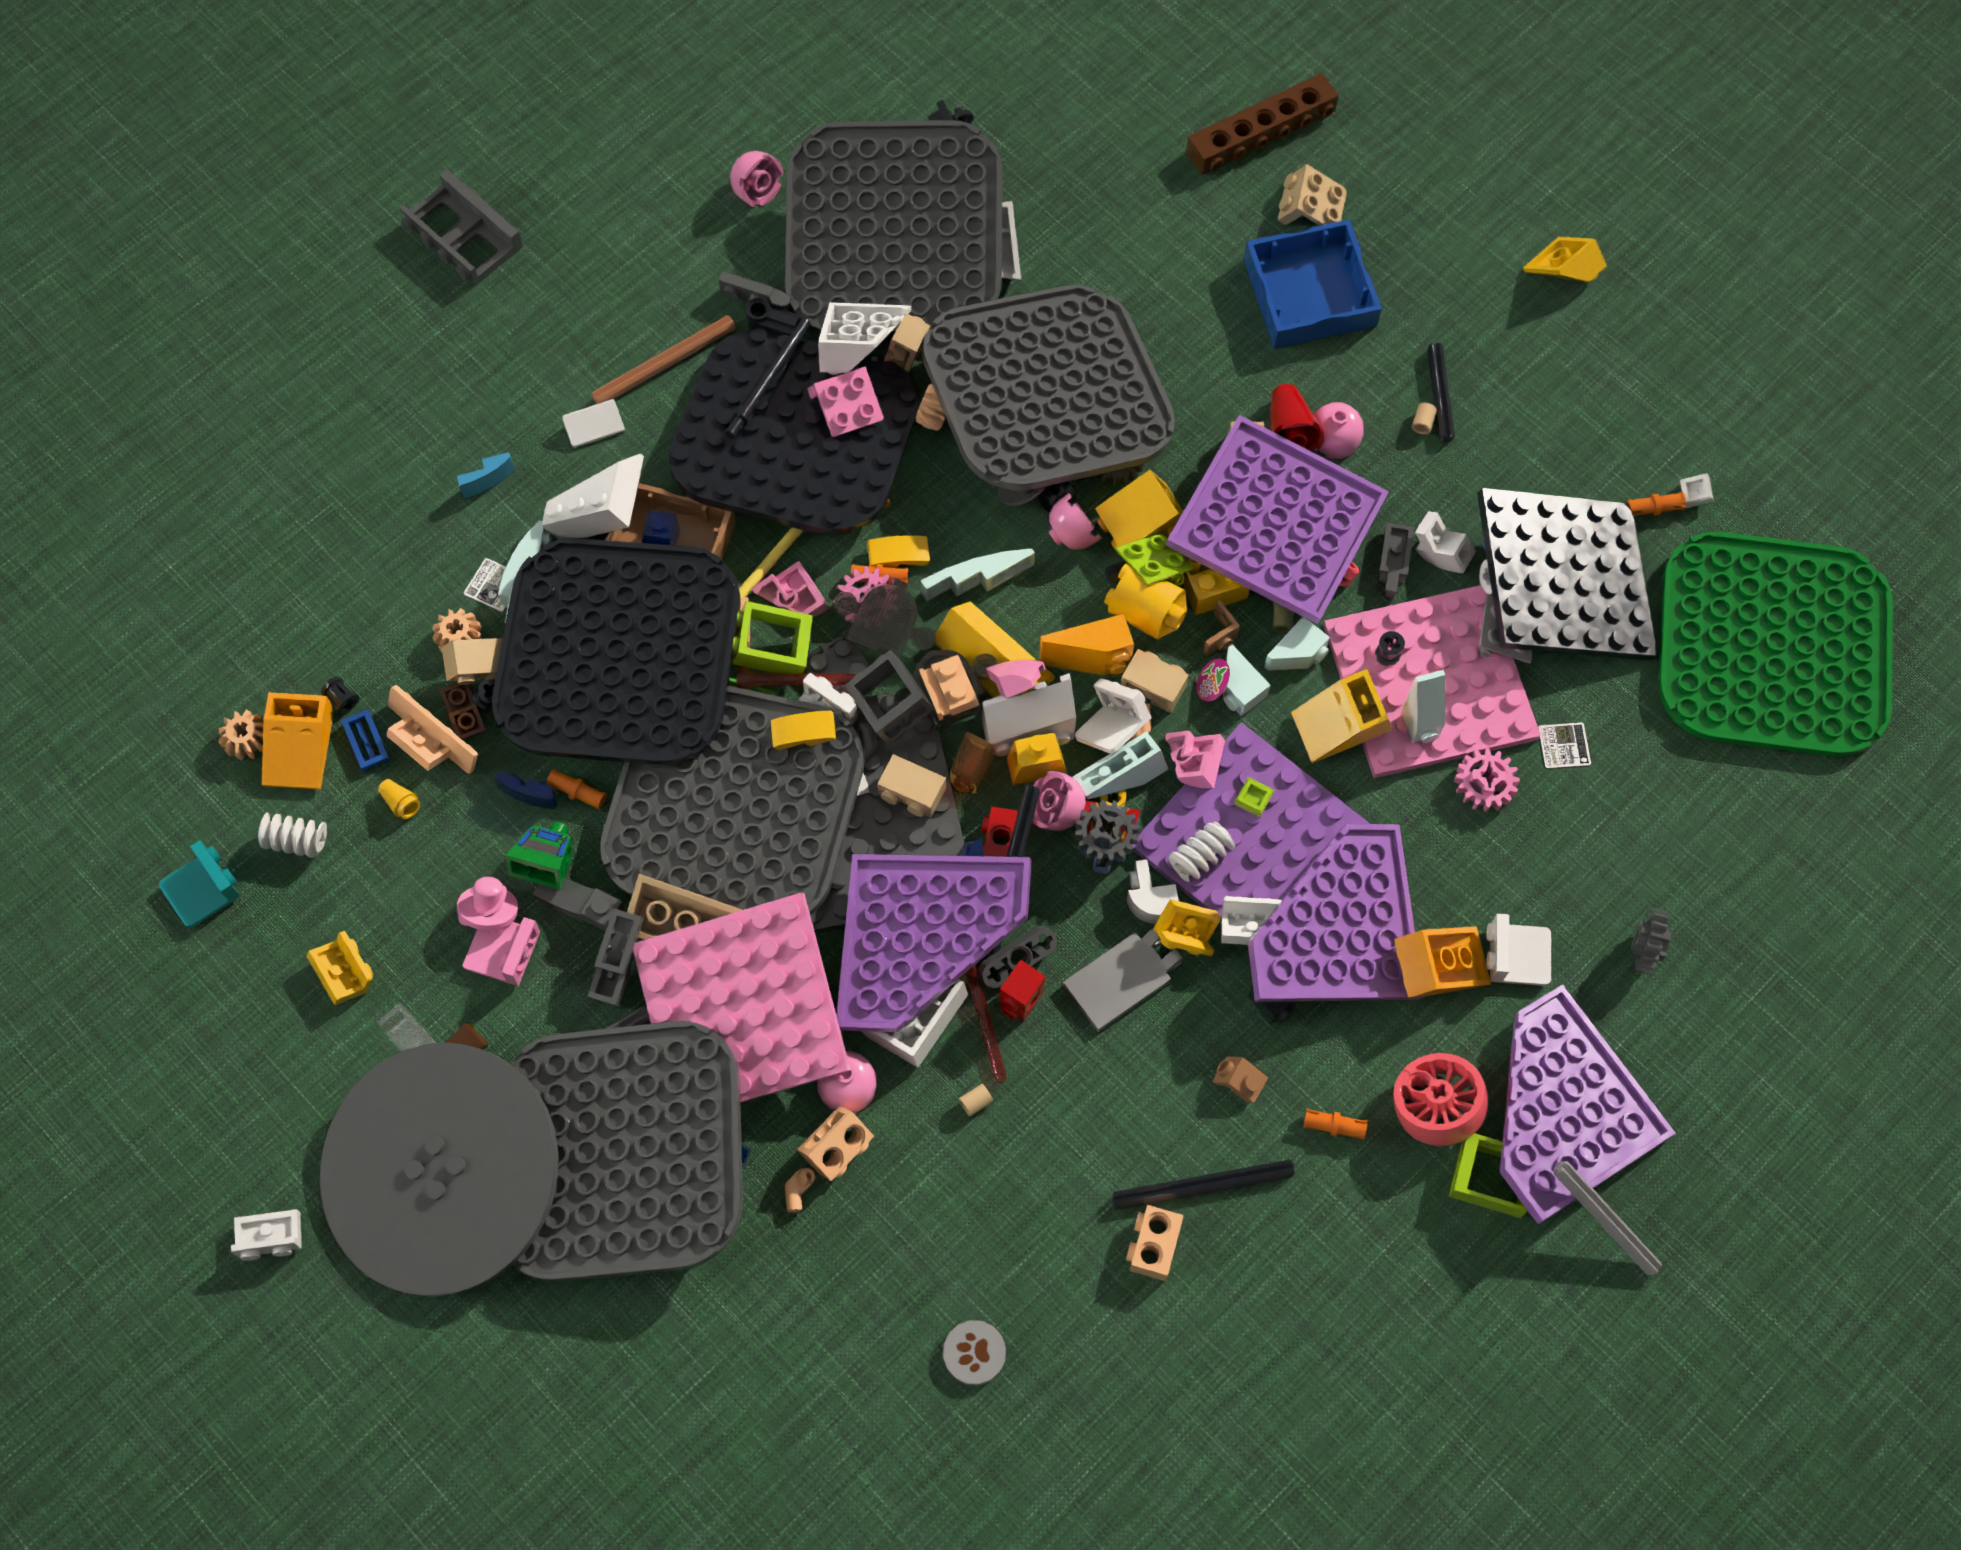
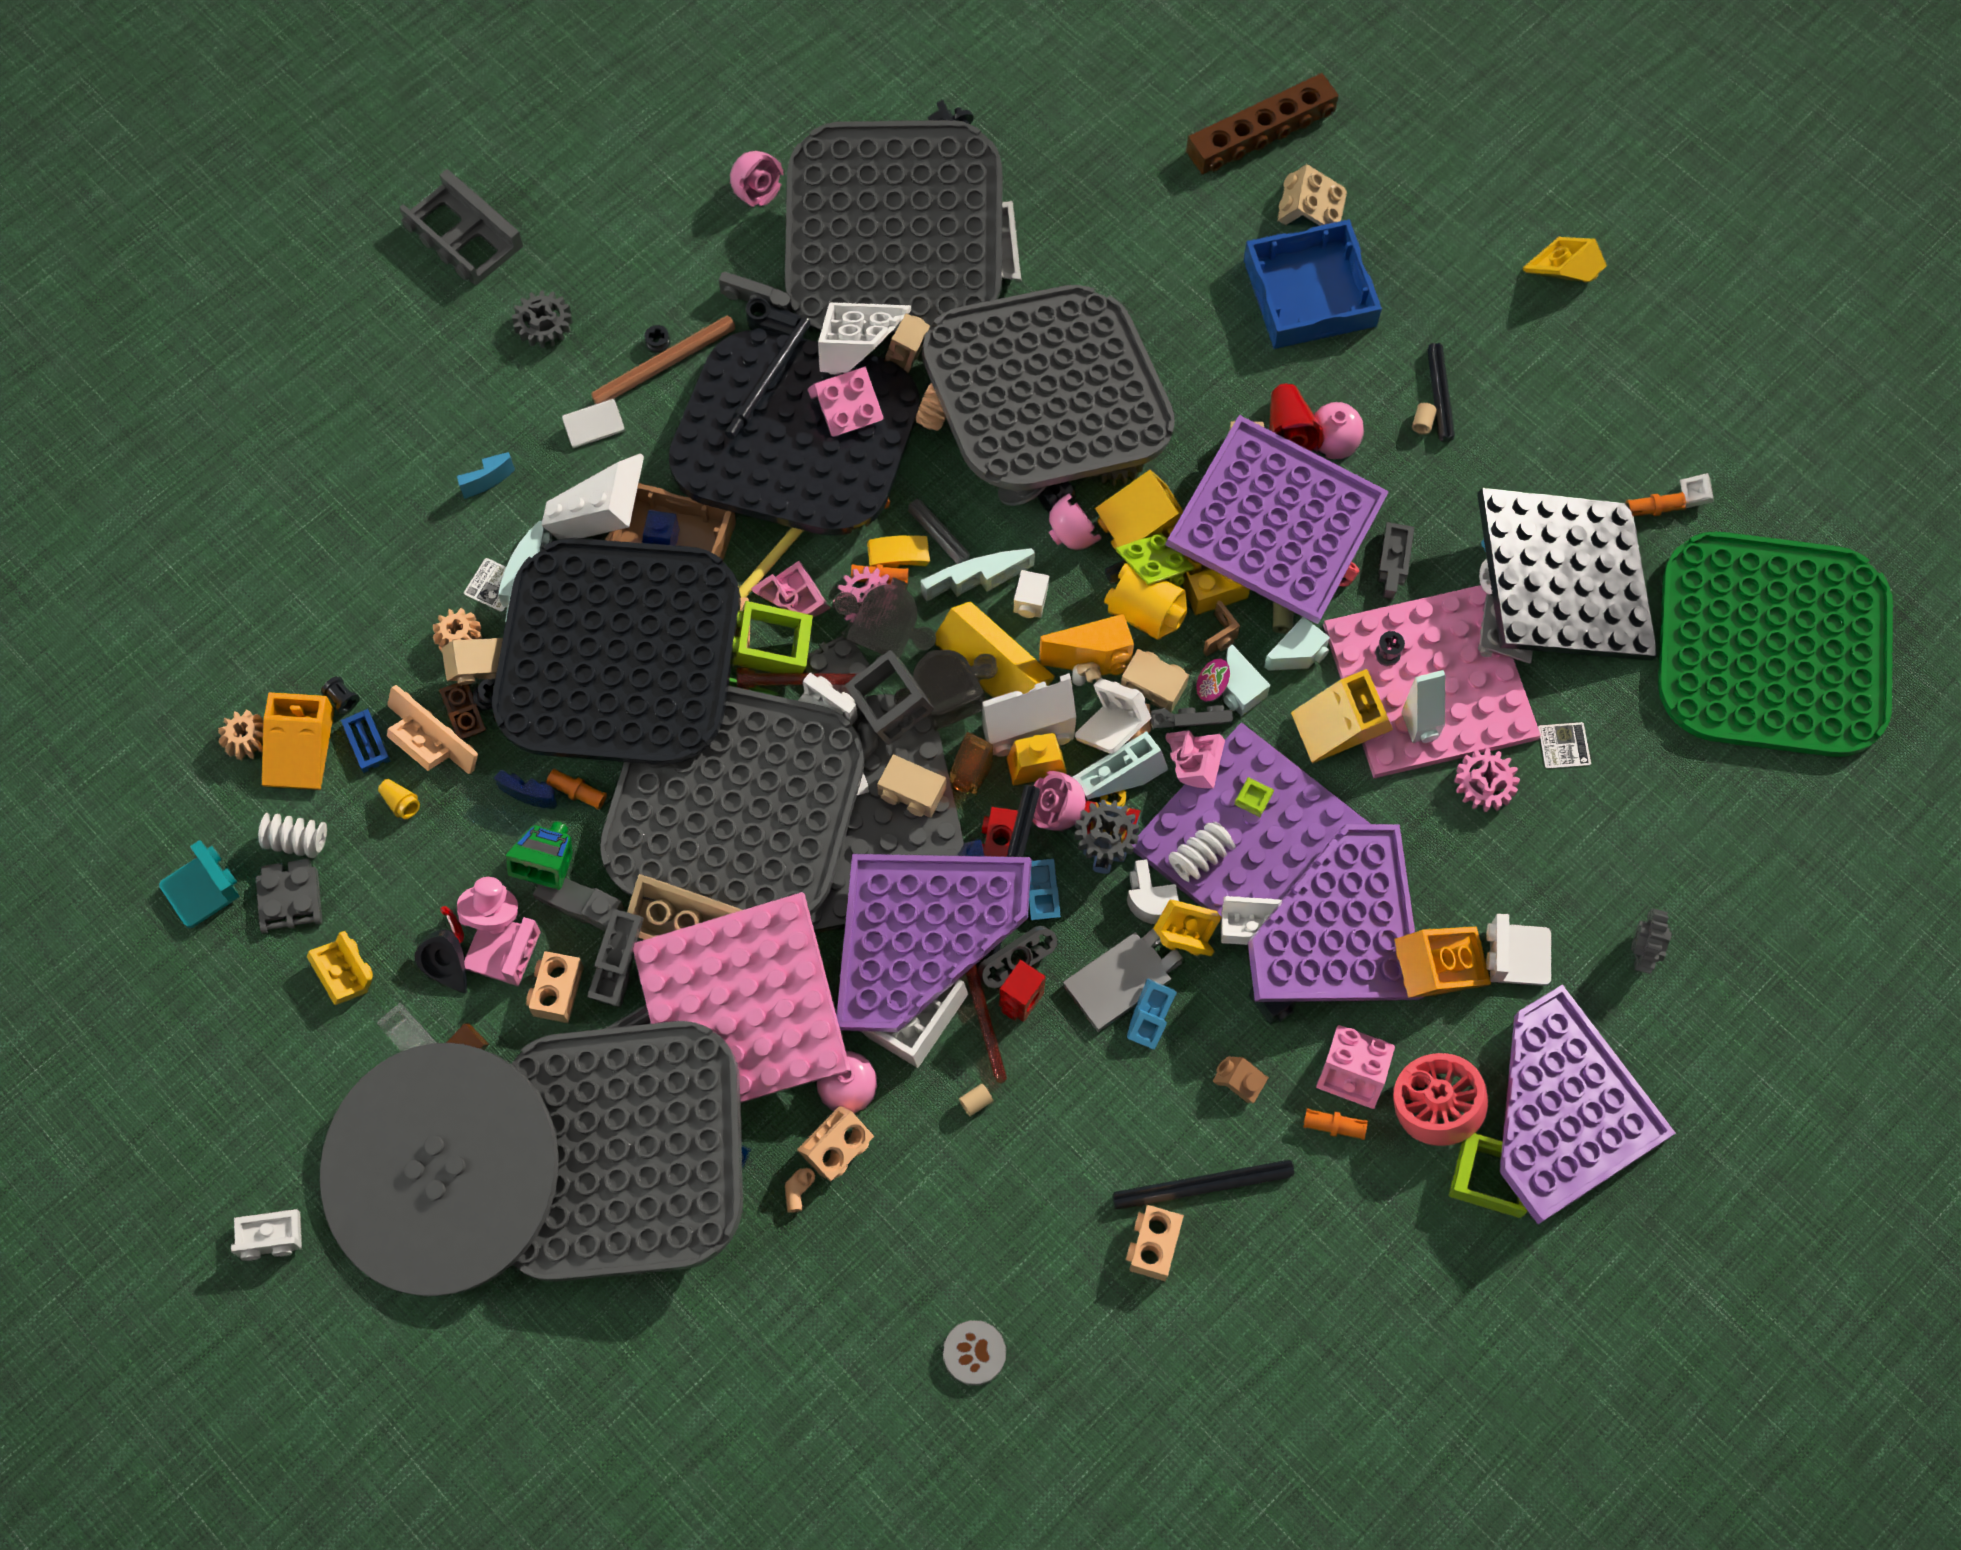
(288, 895): none -> dark grey plate
(441, 954): none -> black piece
(541, 317): none -> dark grey gear
(562, 987): none -> light nougat brick
(651, 334): none -> black bush
(803, 728): yellow slope -> none
(938, 531): none -> dark grey axle
(949, 687): light nougat plate -> none
(1015, 676): bright pink slope -> none
(1031, 594): none -> white brick
(1043, 891): none -> dark azure slope
(1085, 672): none -> tan arm
(1149, 1014): none -> dark azure slope
(1188, 717): none -> dark grey hinge
(1356, 1066): none -> bright pink bracket
(1441, 547): white brick -> none
(1607, 1218): light grey axle -> none

